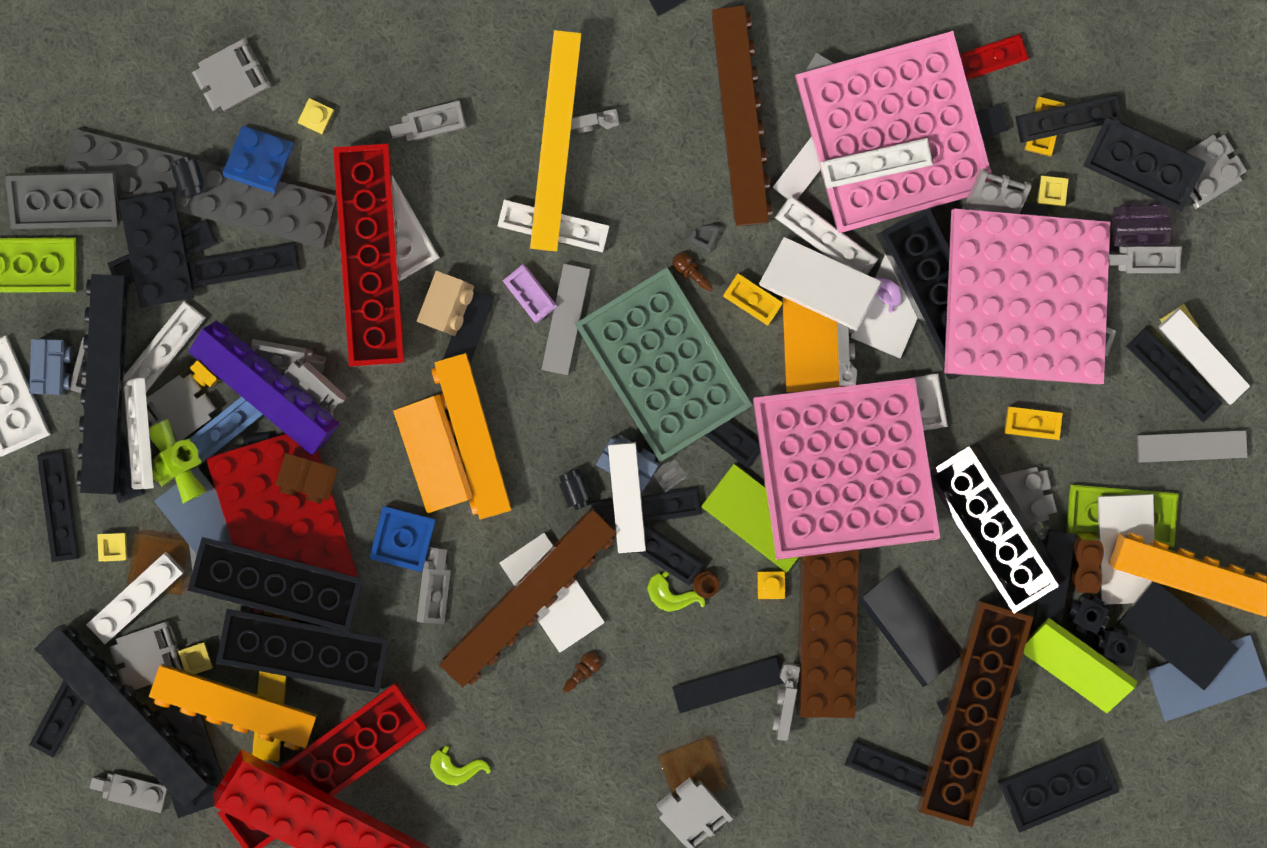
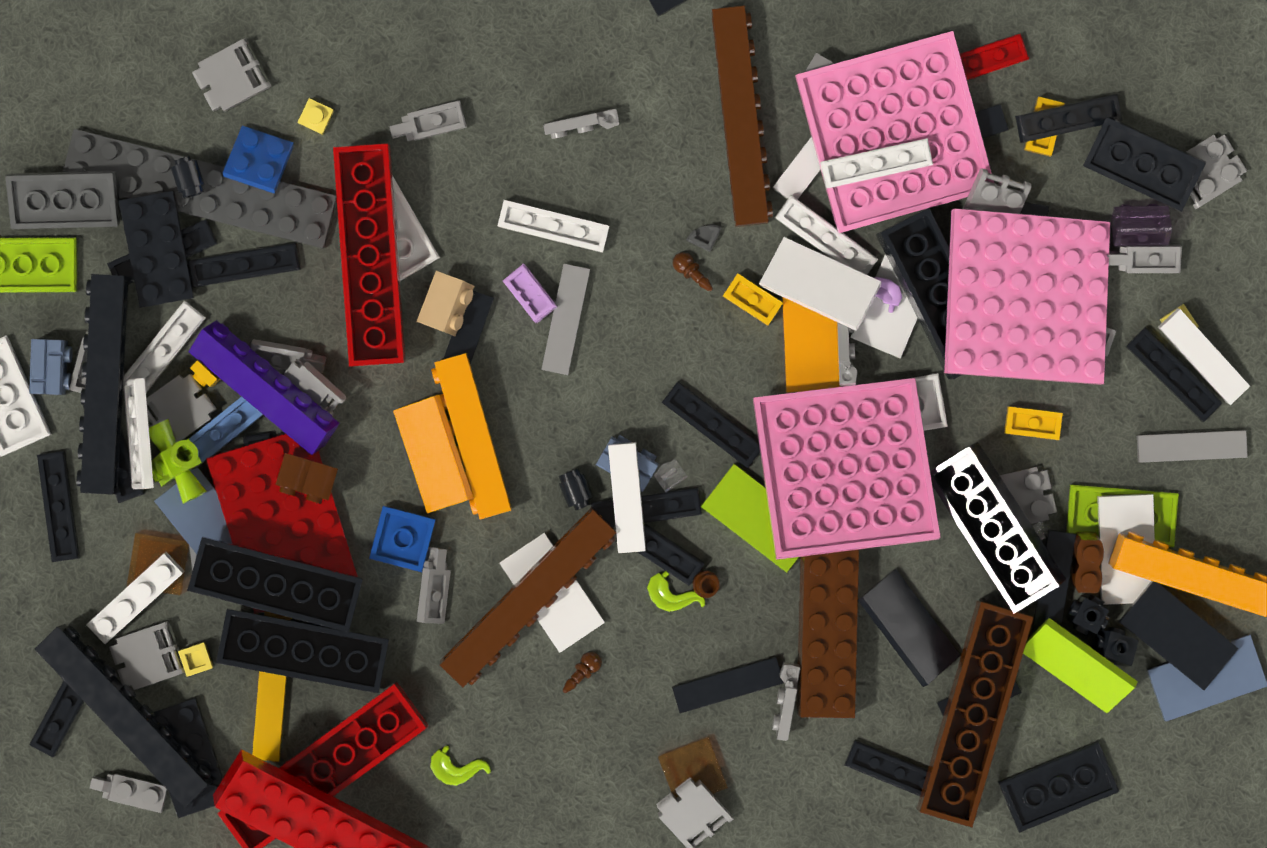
(112, 547): light yellow plate -> none
(233, 706): light orange brick -> none
(555, 140): yellow tile -> none
(663, 364): sand green plate -> none
(771, 584): yellow plate -> none
(1052, 191): light yellow plate -> none

